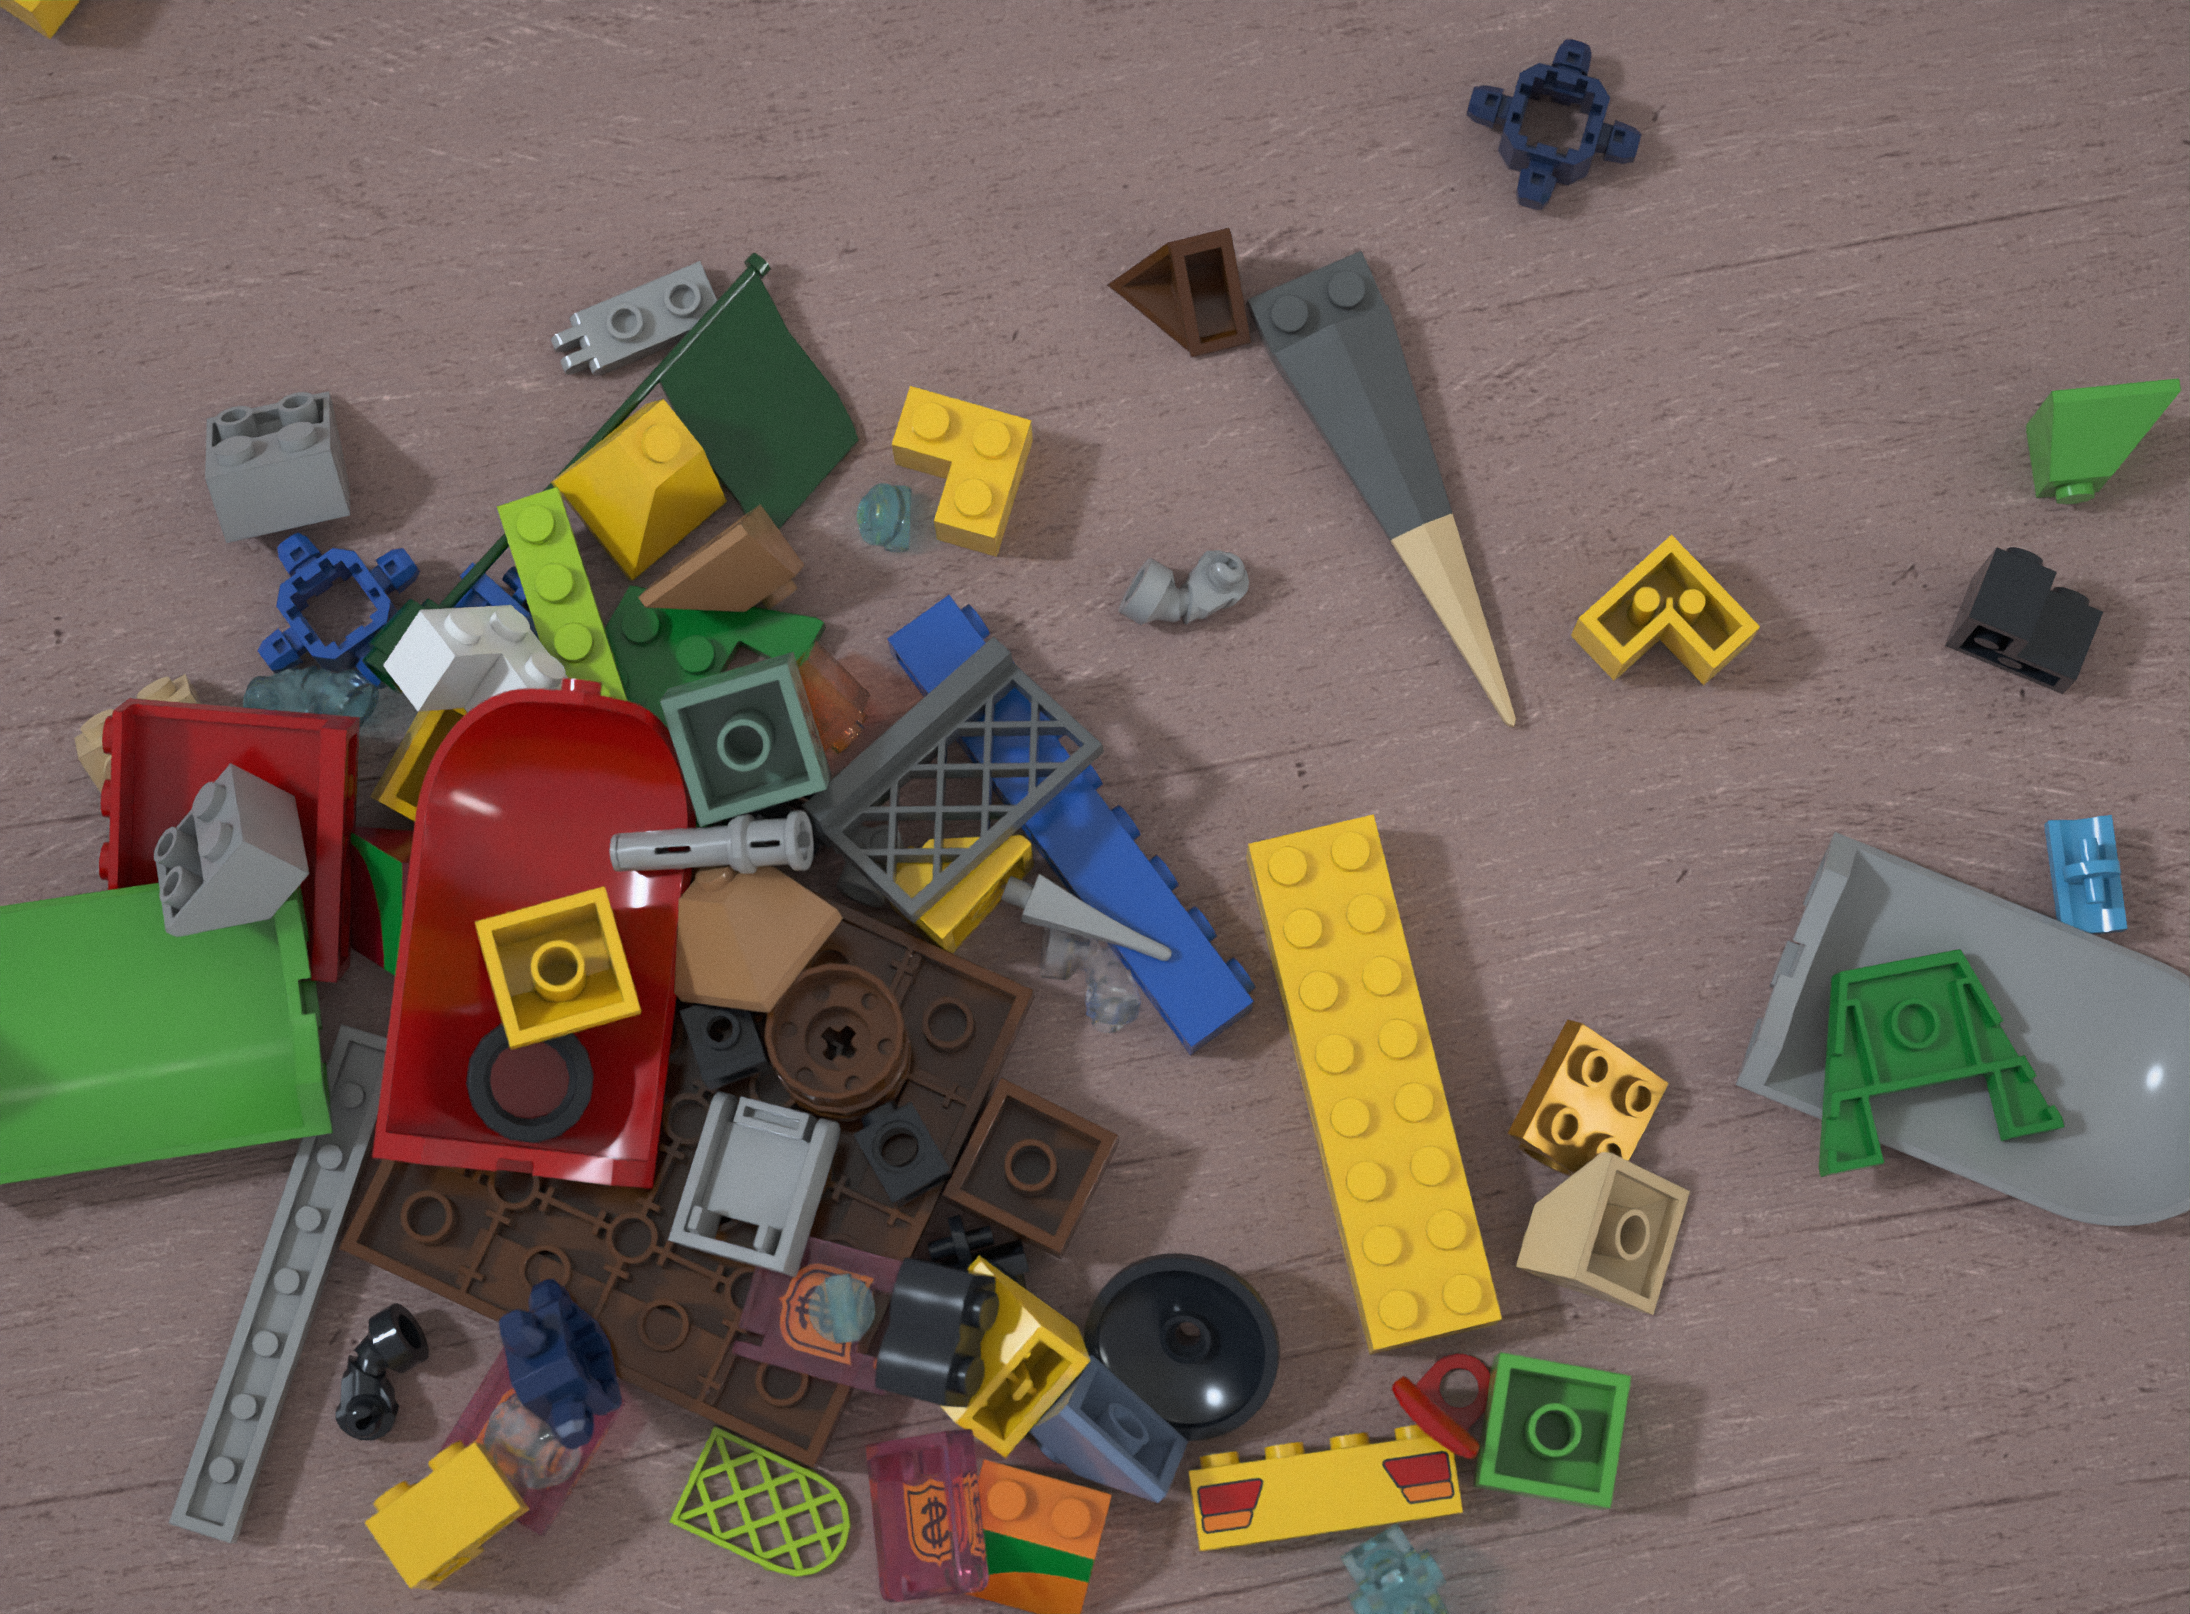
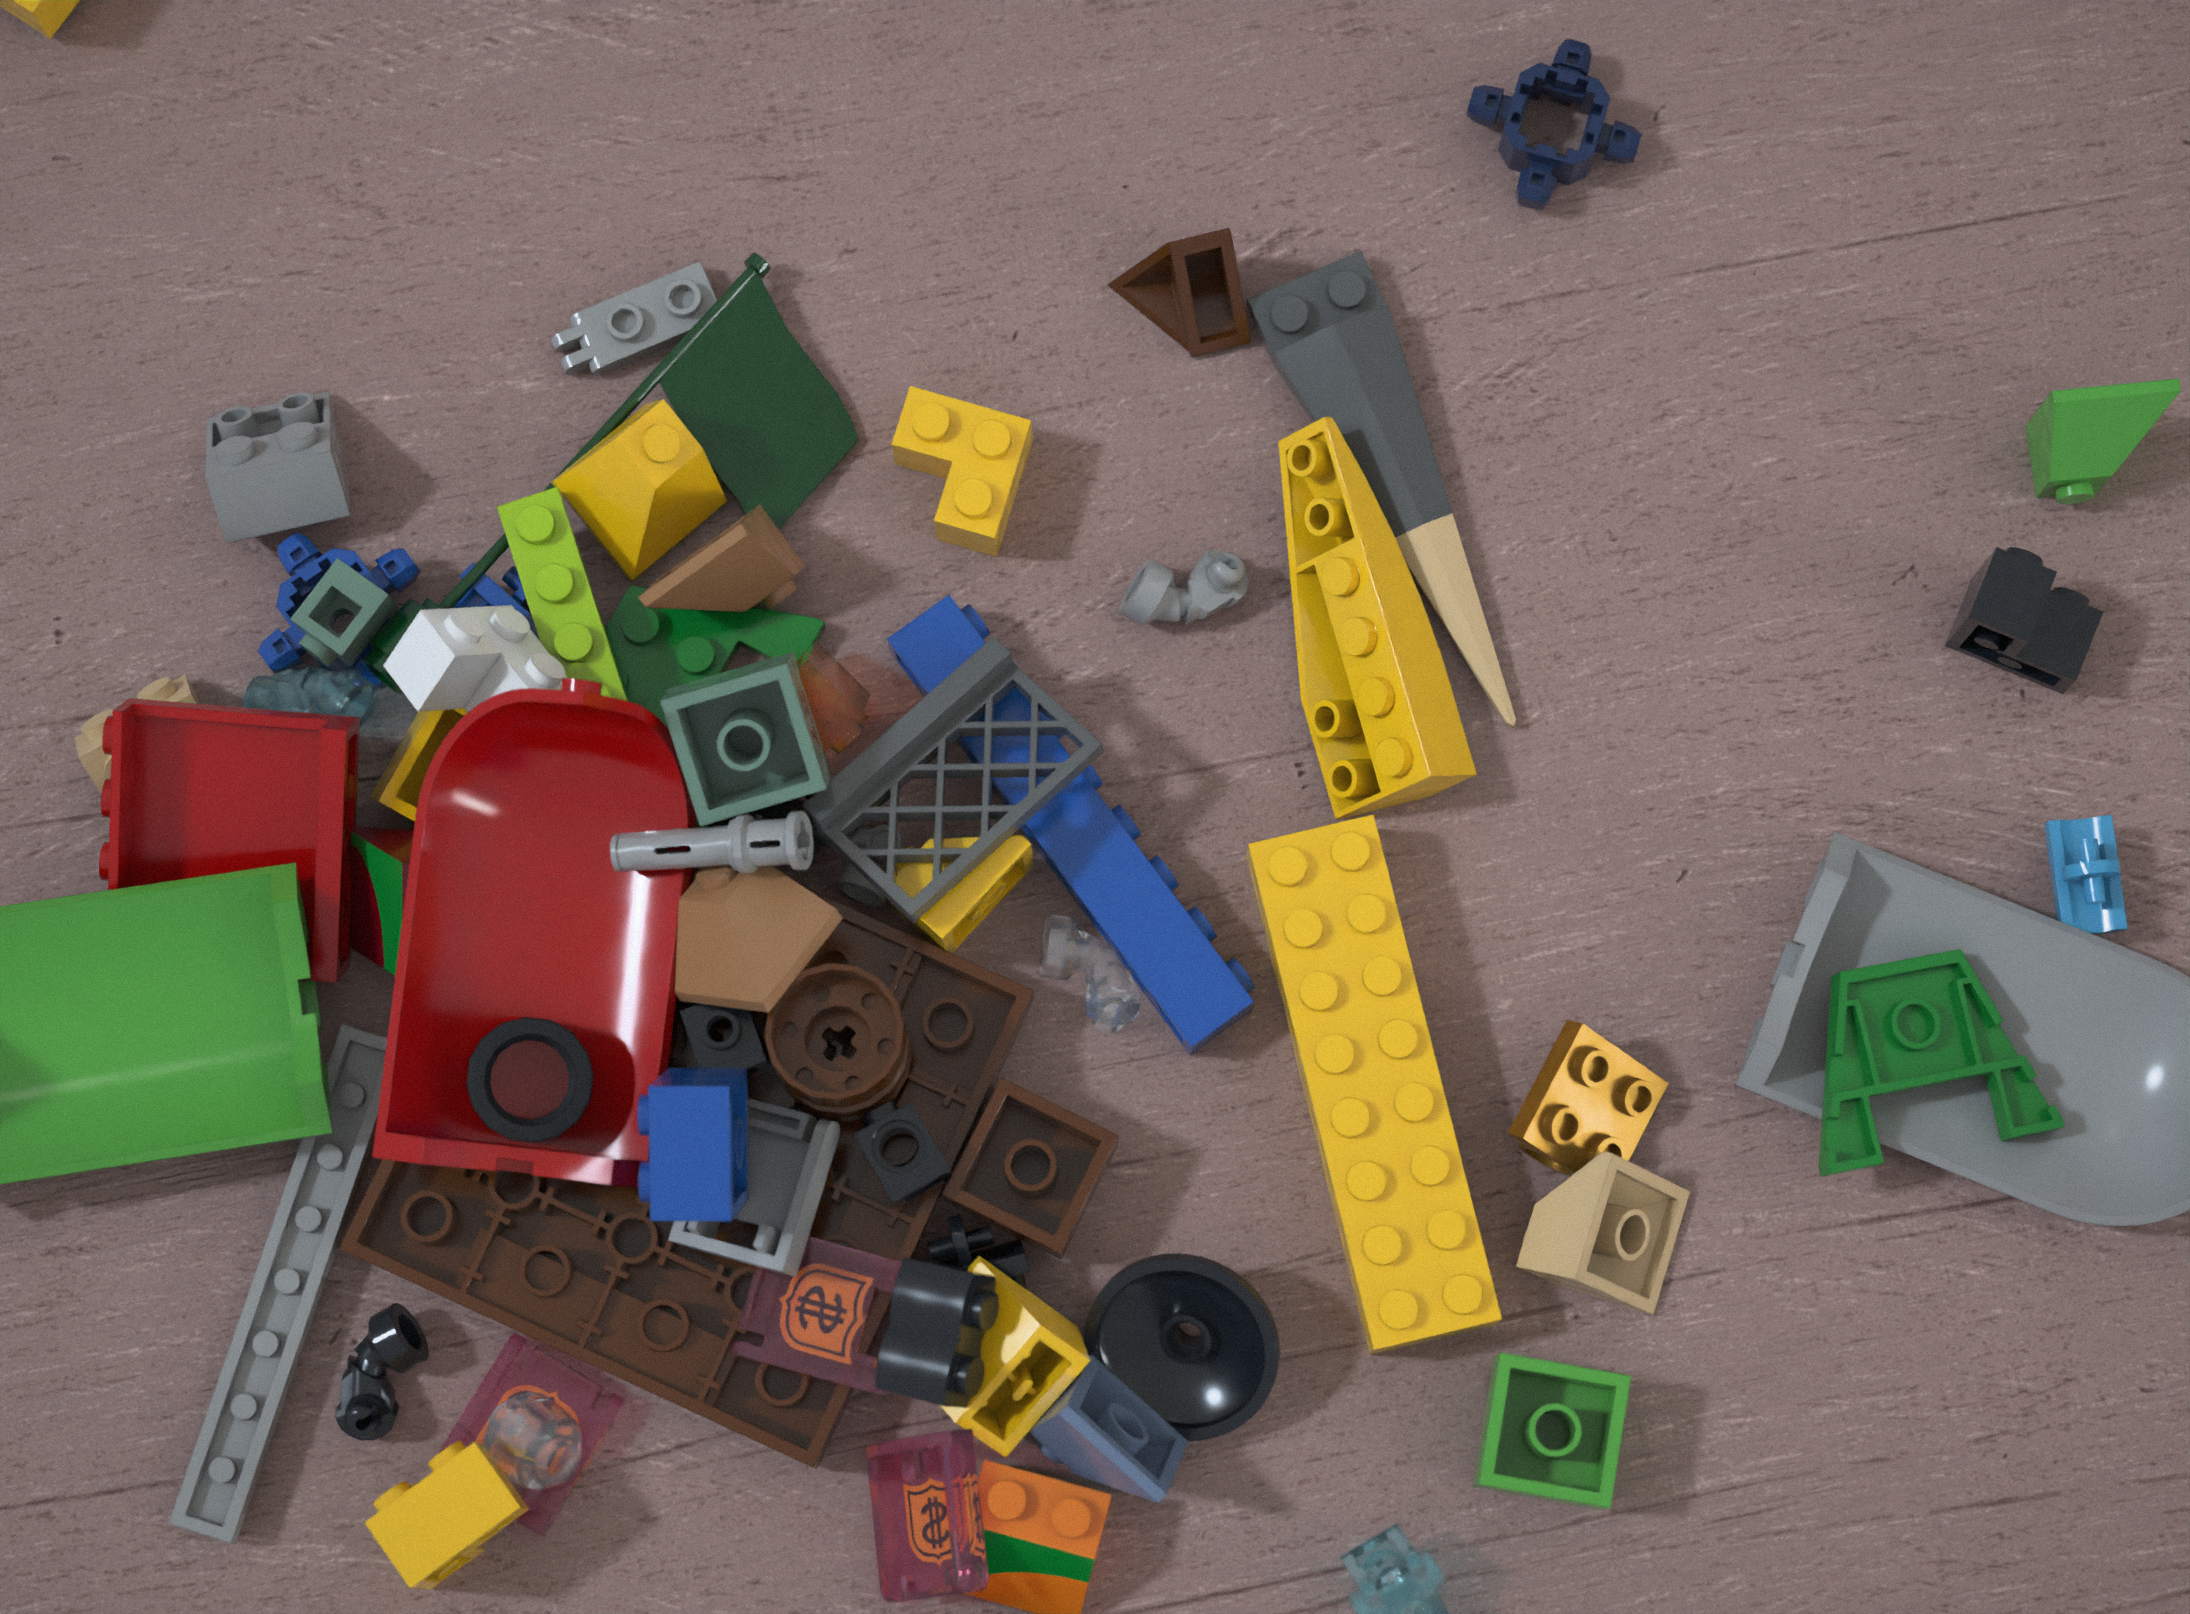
(230, 856): light grey slope -> none
(337, 594): none -> sand green brick
(557, 968): yellow slope -> none
(560, 1363): dark blue piece -> none
(695, 1144): none -> blue brick
(697, 1475): lime window -> none
(841, 1309): clear light blue plate -> none
(885, 517): clear light blue plate -> none
(1055, 908): light grey piece -> none
(1322, 1491): yellow brick -> none
(1363, 638): none -> yellow wedge
(1437, 1418): red piece -> none
(1667, 601): yellow brick -> none

